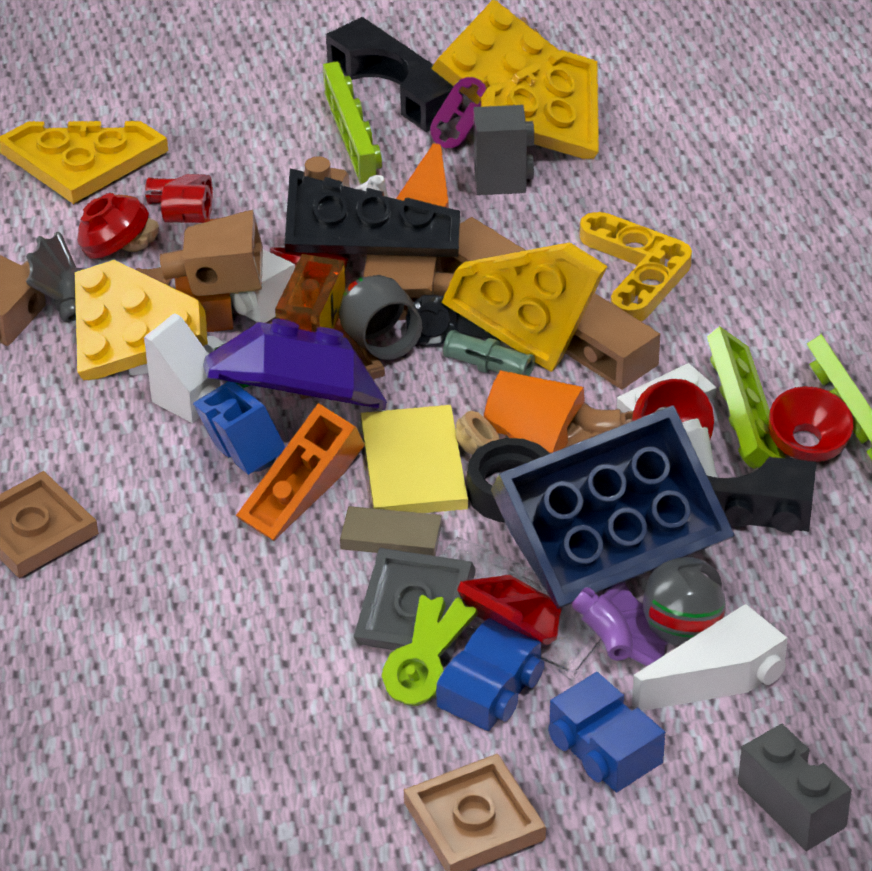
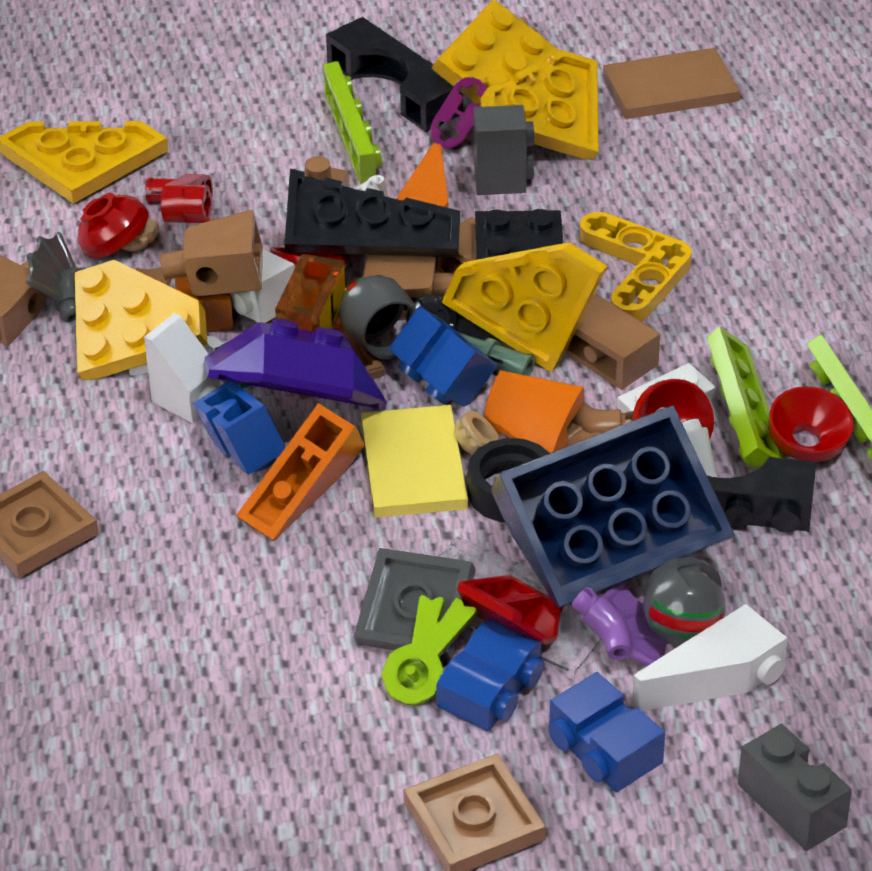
(390, 529): dark tan tile -> none
(442, 358): none -> blue brick
(515, 231): none -> black plate
(670, 83): none -> medium nougat tile

